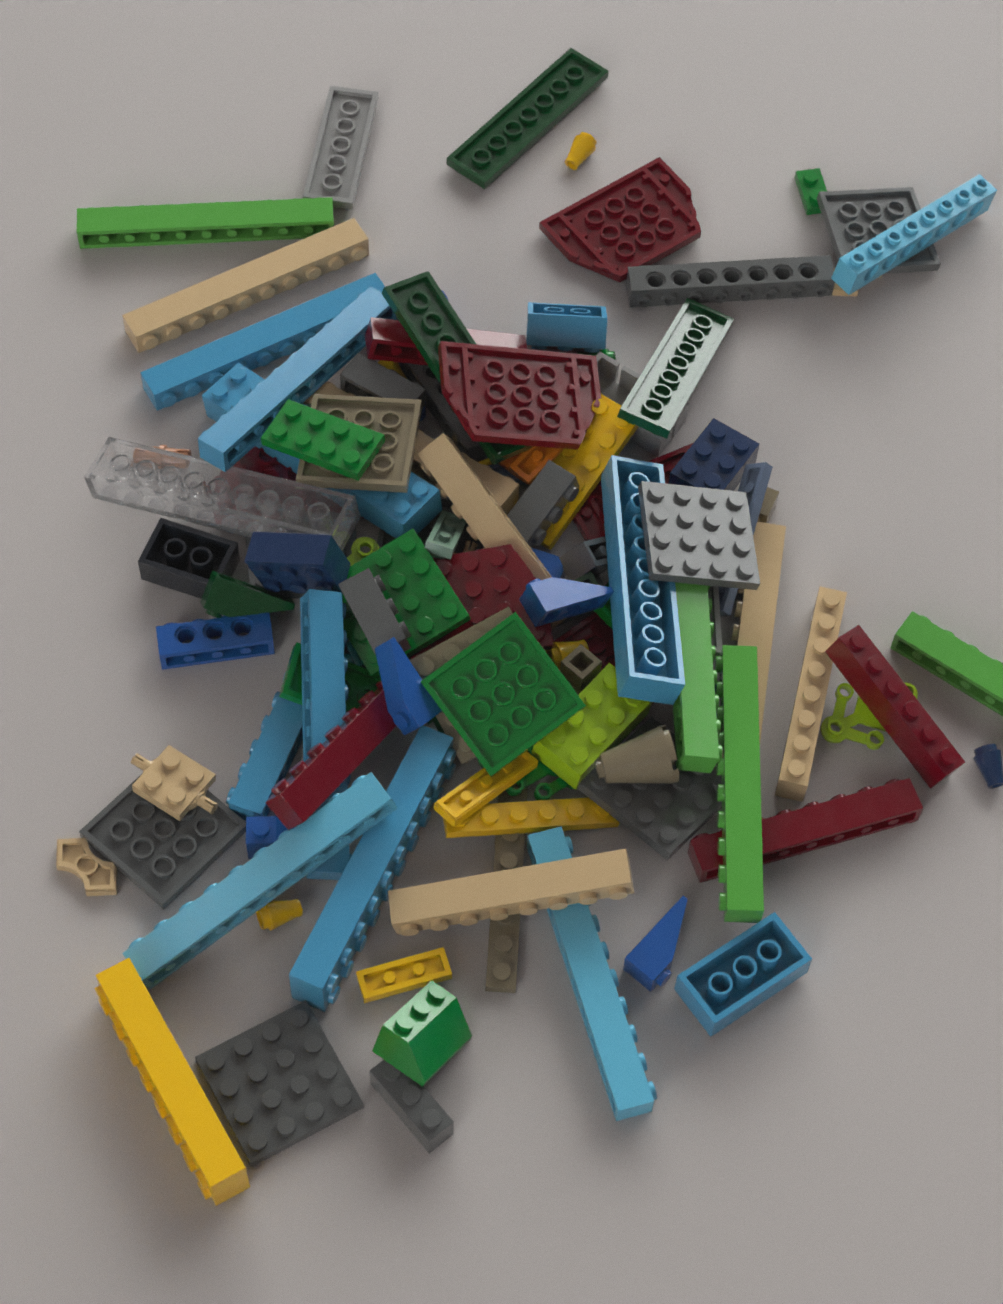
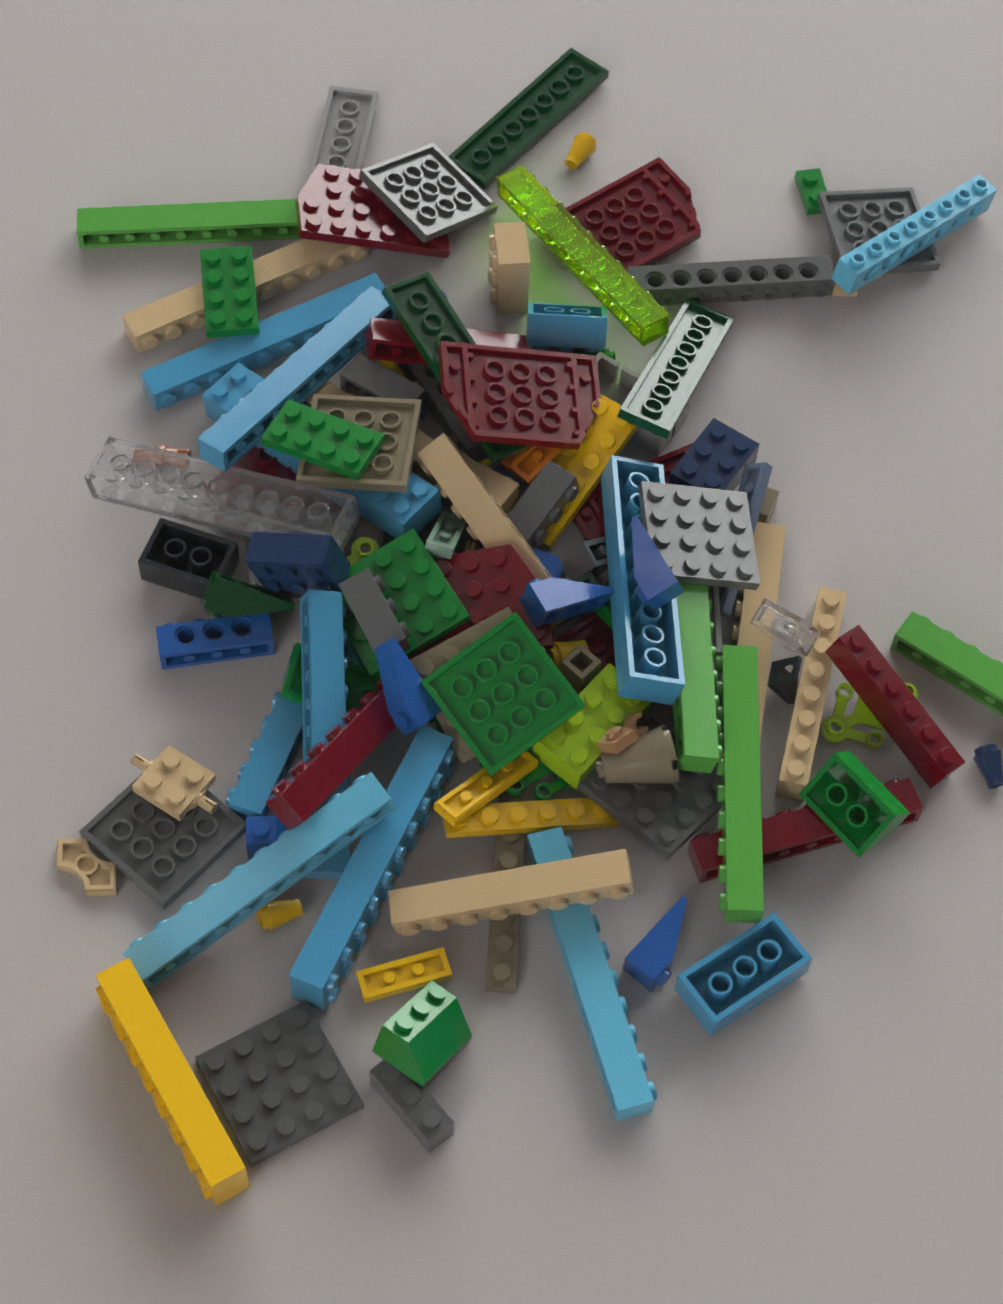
(229, 291): none -> green plate
(344, 210): none -> plate
(428, 192): none -> dark grey plate
(510, 267): none -> tan brick
(583, 255): none -> clear neon green brick
(620, 738): none -> medium nougat plate
(651, 571): none -> blue slope
(783, 681): none -> black bracket
(785, 628): none -> clear slope
(853, 803): none -> green slope

